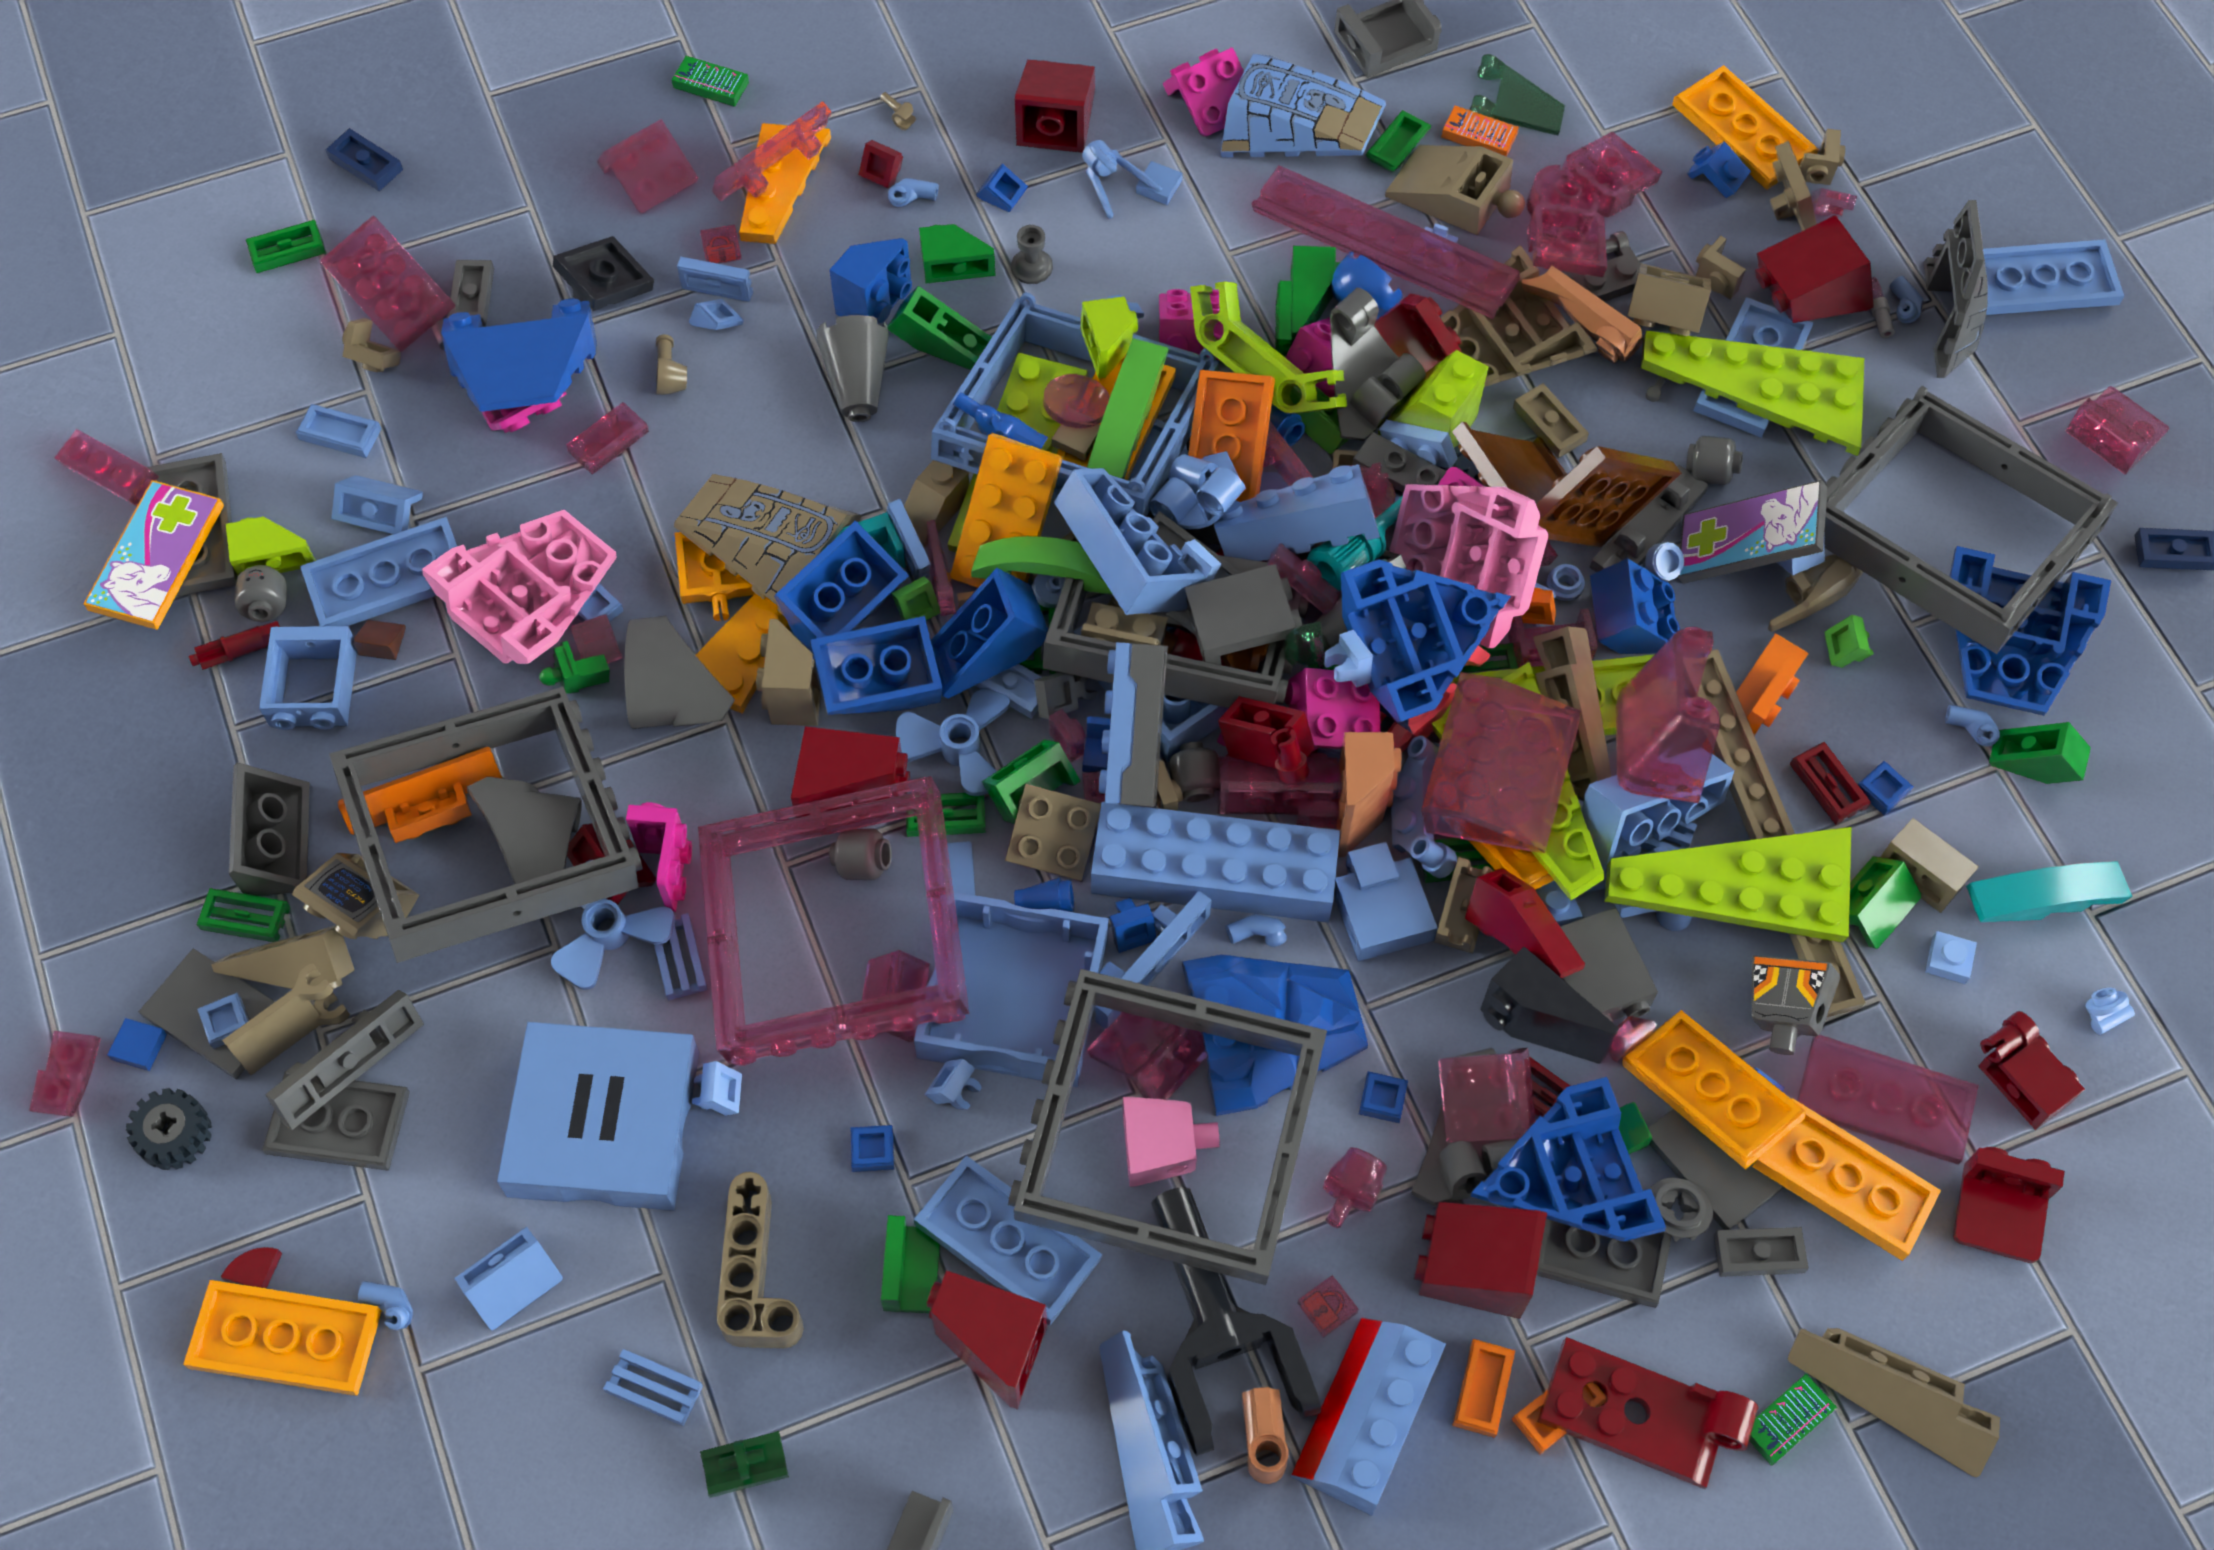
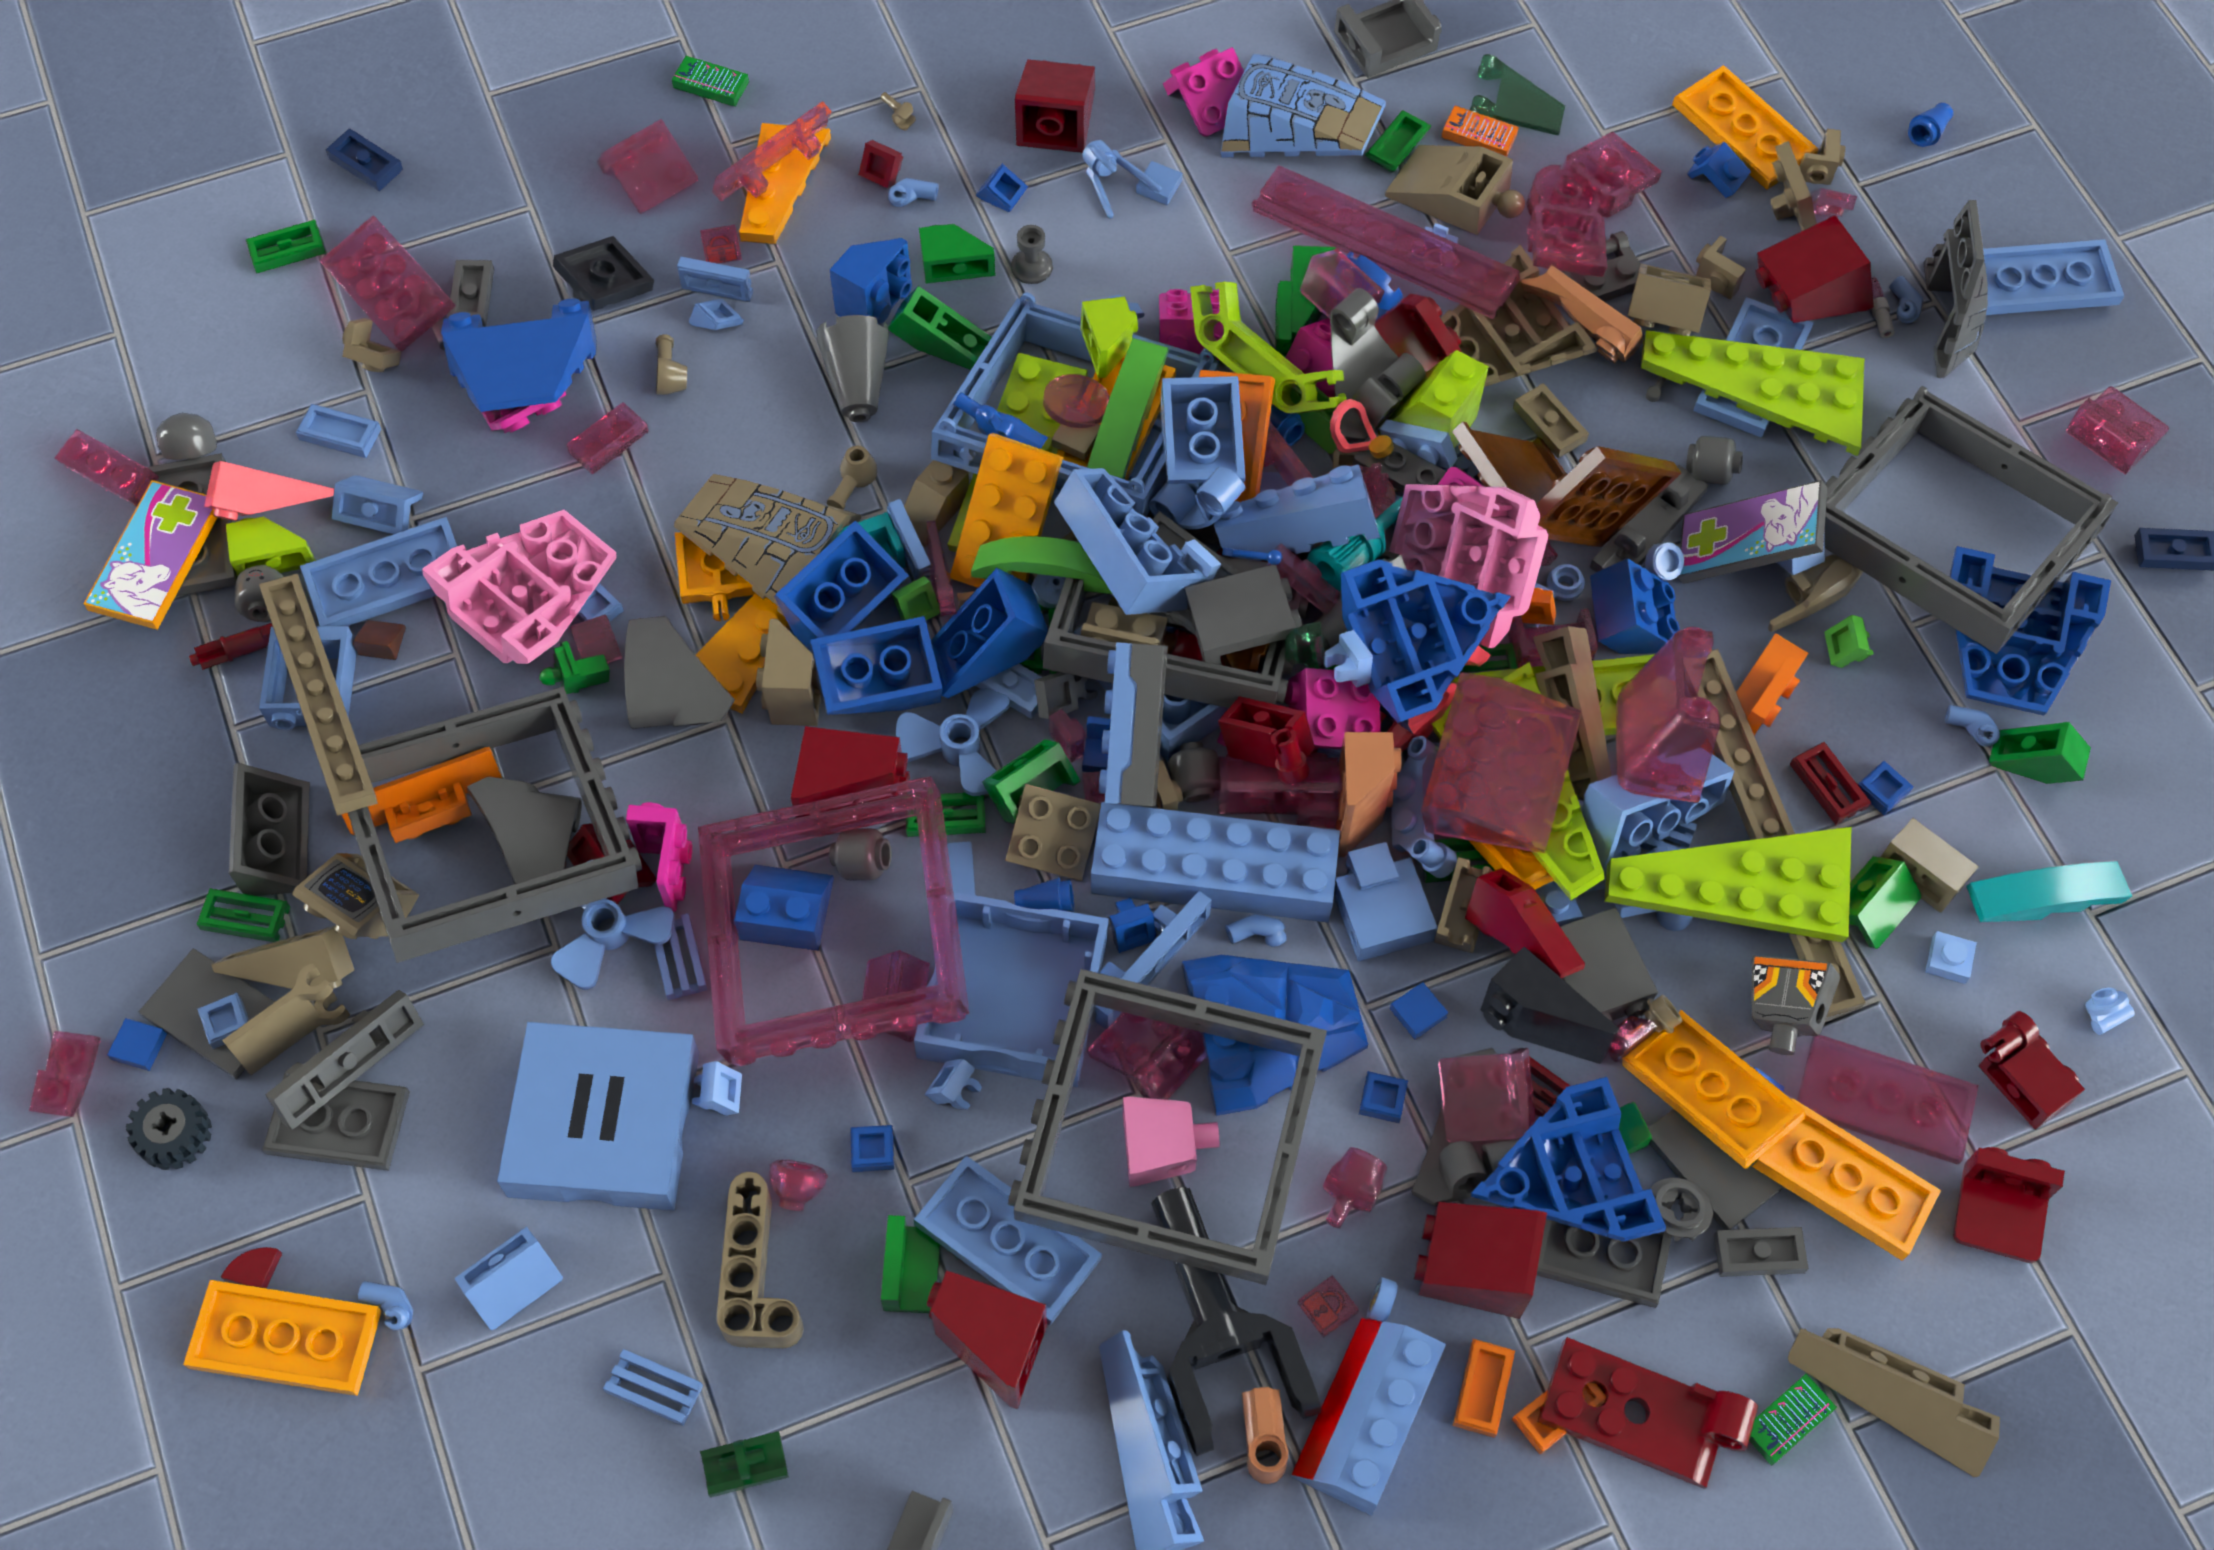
(185, 437): none -> dark grey hair
(248, 491): none -> coral slope
(318, 695): none -> dark tan plate
(783, 907): none -> blue slope
(796, 1182): none -> clear pink brick
(853, 474): none -> dark tan bar
(1201, 427): none -> medium blue slope
(1273, 557): none -> blue hinge
(1332, 278): none -> clear pink panel
(1378, 446): none -> coral piece
(1382, 1299): none -> medium blue tile
(1418, 1010): none -> blue tile
(1663, 1014): none -> dark tan plate
(1928, 126): none -> blue cone

